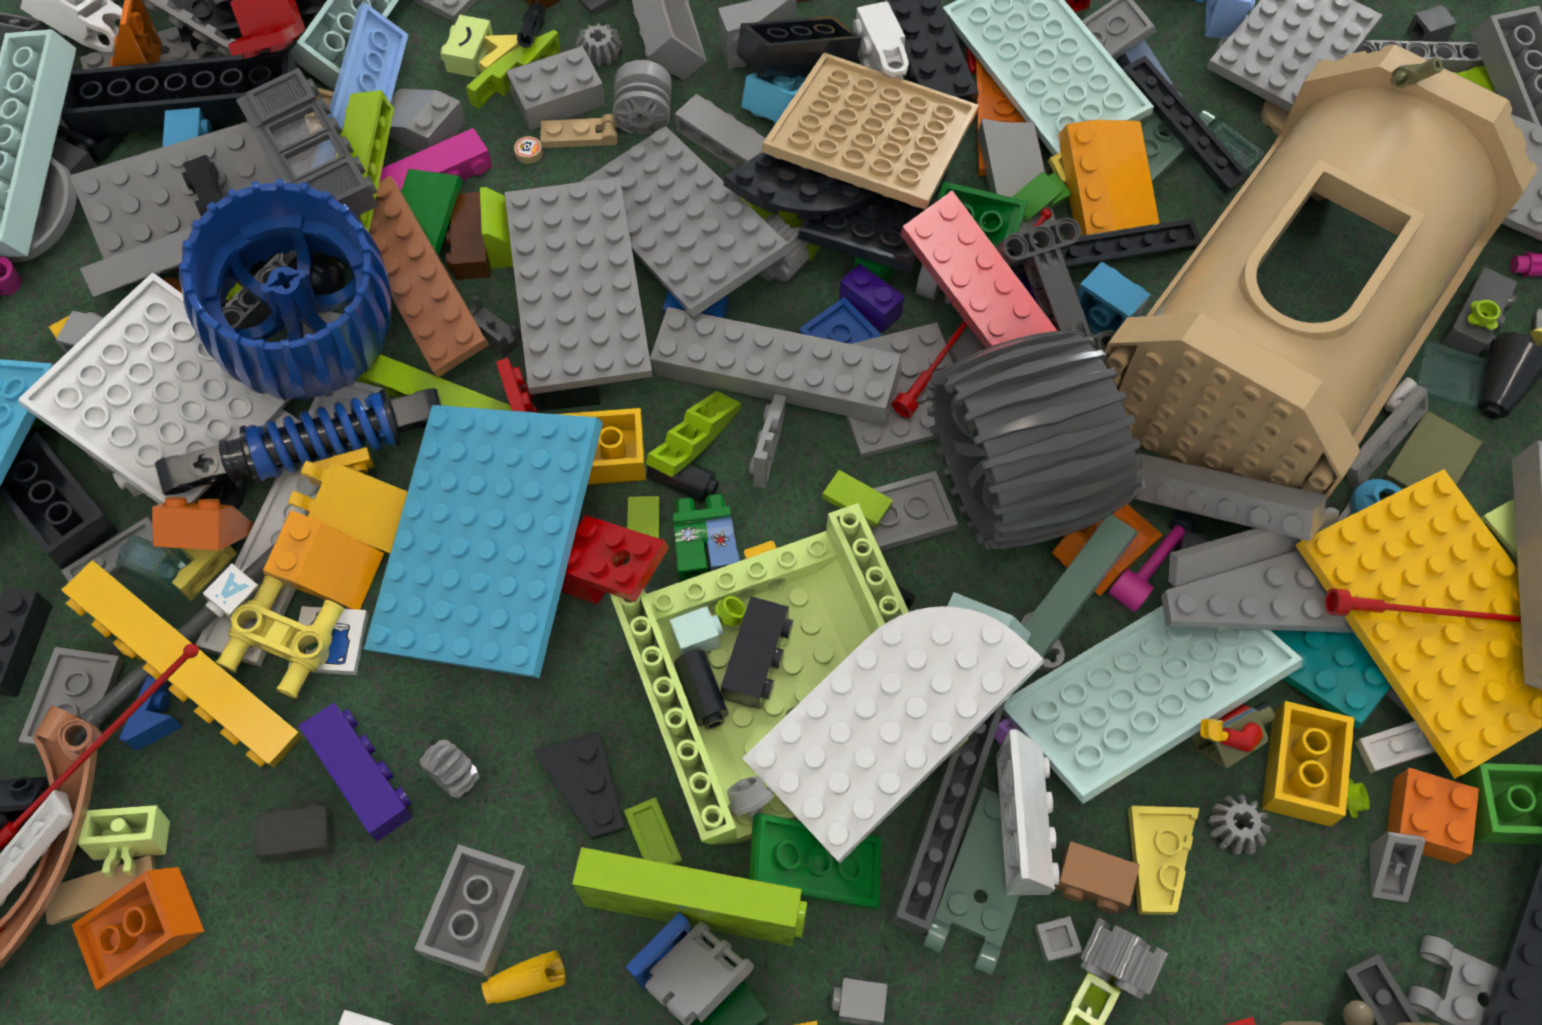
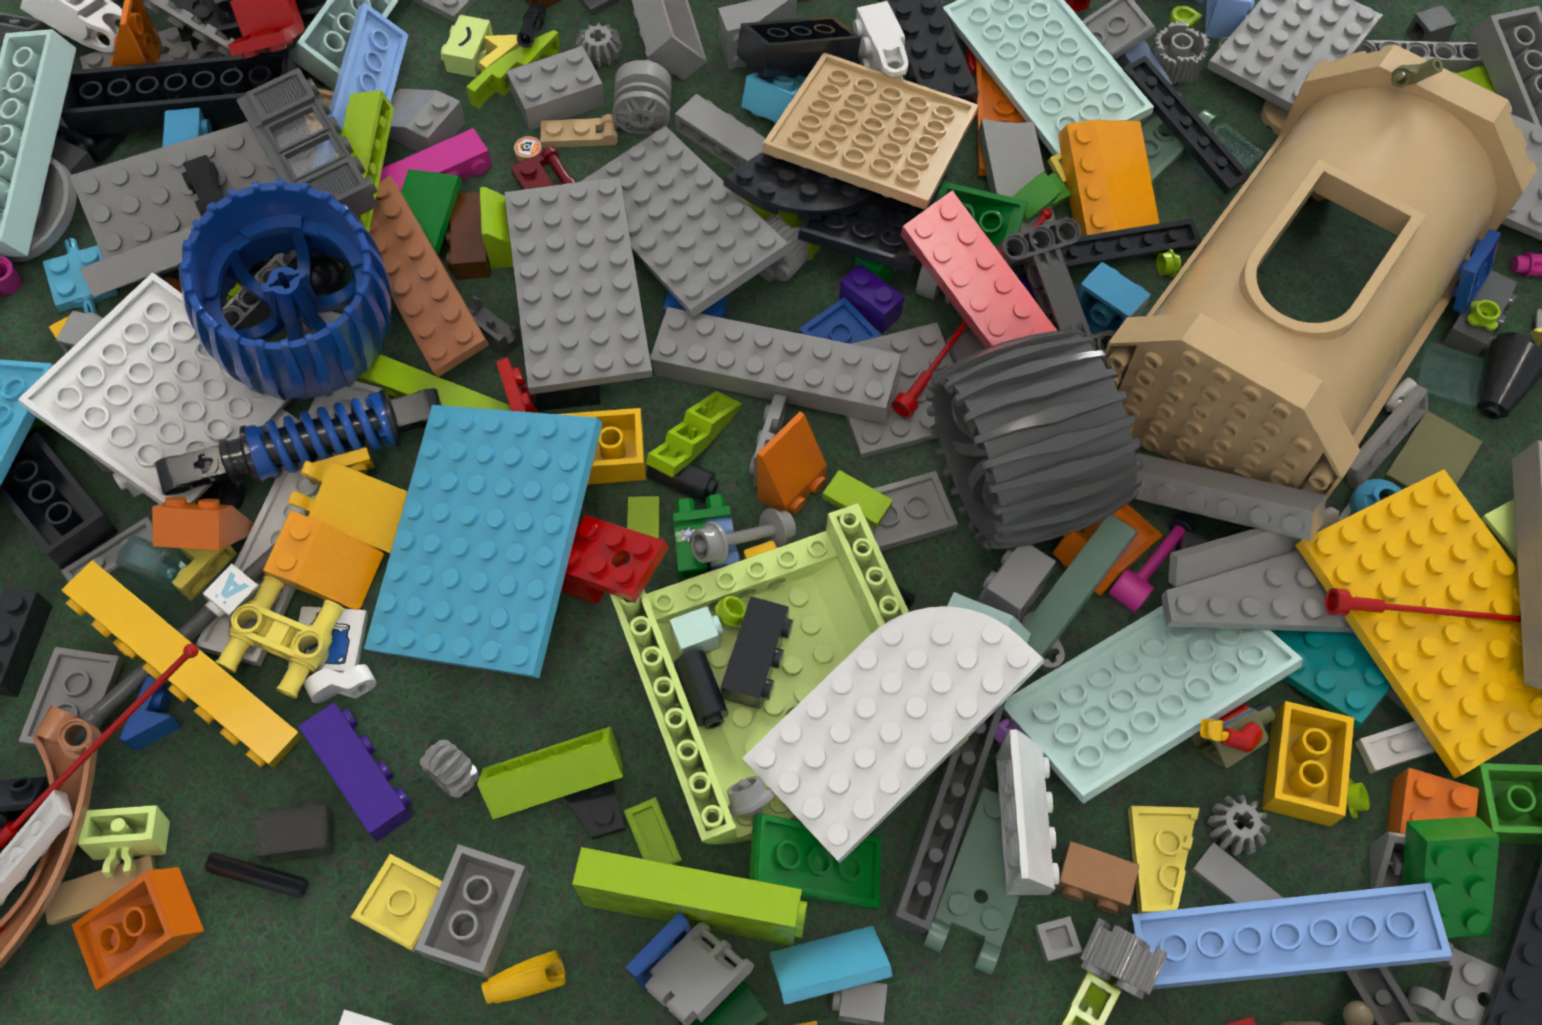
(68, 282): none -> medium azure plate
(256, 875): none -> black axle
(329, 683): none -> white piece
(398, 902): none -> light yellow tile
(532, 175): none -> dark red plate
(551, 773): none -> lime brick
(712, 544): none -> light grey piece
(790, 467): none -> orange slope
(830, 965): none -> medium azure tile
(1017, 581): none -> light grey brick
(1168, 263): none -> lime plate
(1180, 51): none -> light grey brick
(1185, 14): none -> lime tile
(1231, 878): none -> light grey tile
(1296, 935): none -> light blue plate
(1461, 866): none -> green brick
(1475, 270): none -> blue plate

